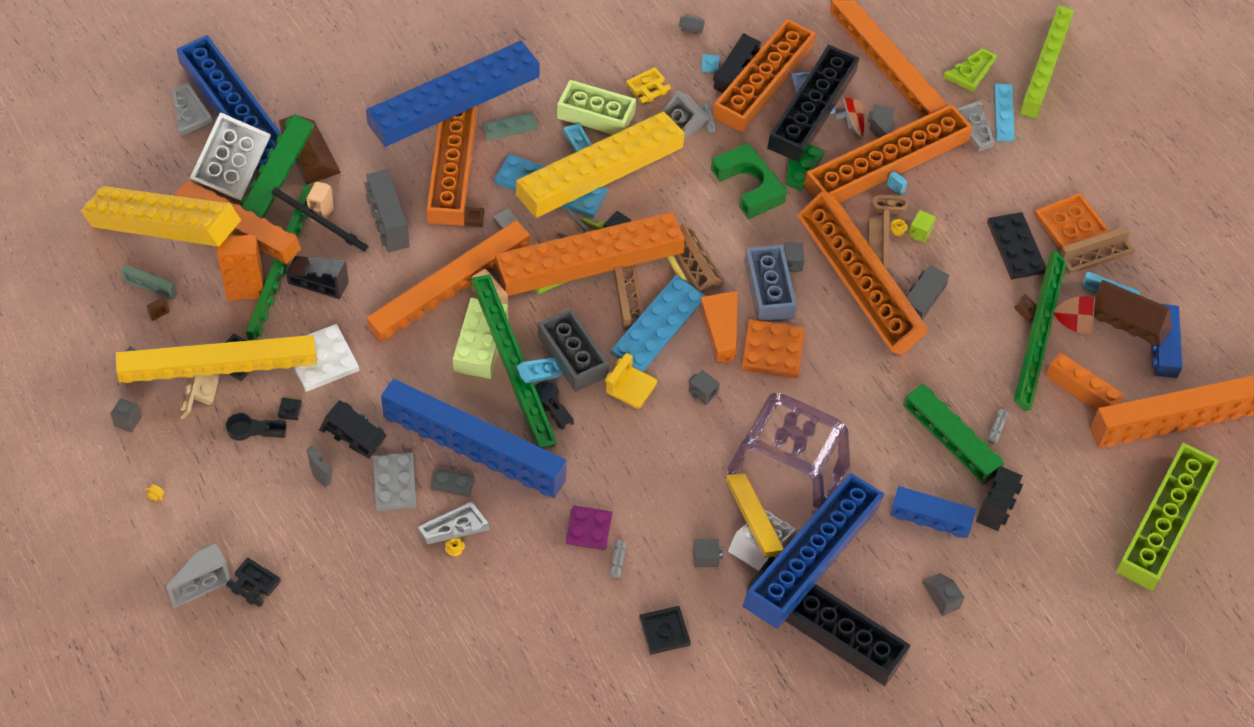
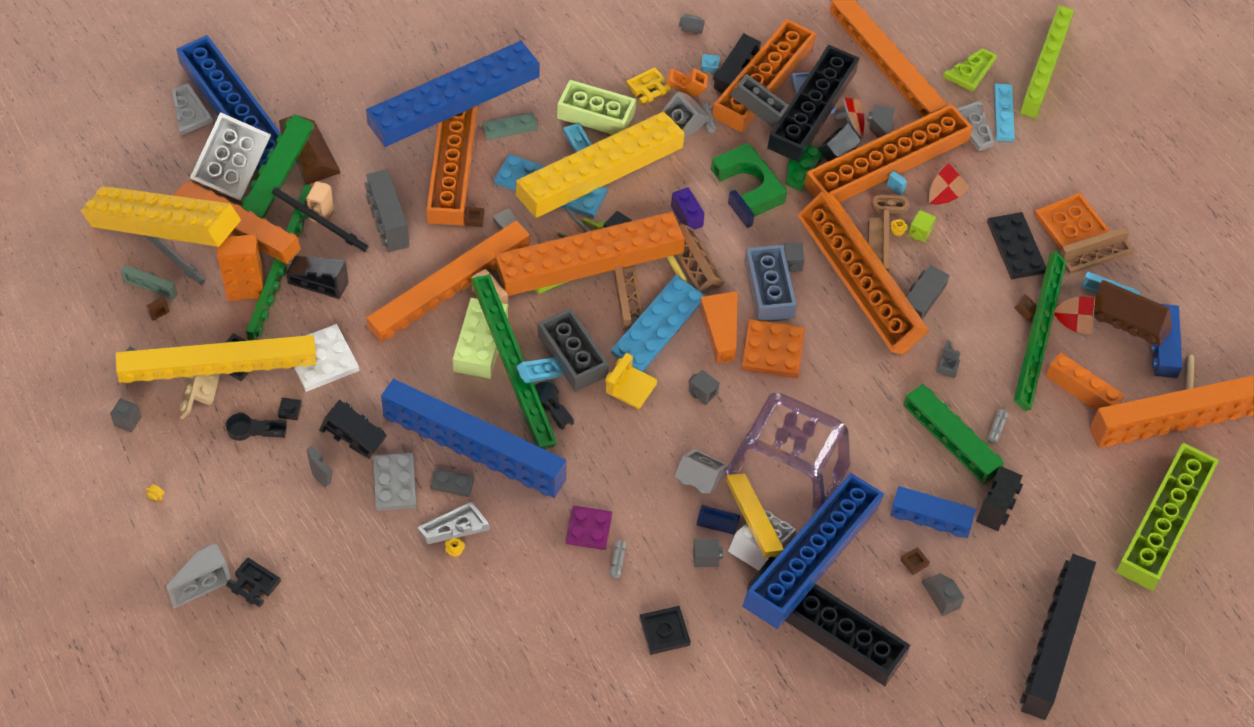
(189, 270): none -> dark grey bar
(687, 208): none -> dark purple brick
(692, 84): none -> orange brick
(700, 471): none -> light grey slope
(718, 520): none -> clear blue tile
(741, 208): none -> clear blue tile
(759, 100): none -> dark grey brick
(839, 143): none -> brick
(915, 561): none -> reddish brown plate
(946, 186): none -> shield
(949, 361): none -> dark grey slope
(1057, 636): none -> black brick
(1190, 372): none -> tan bar

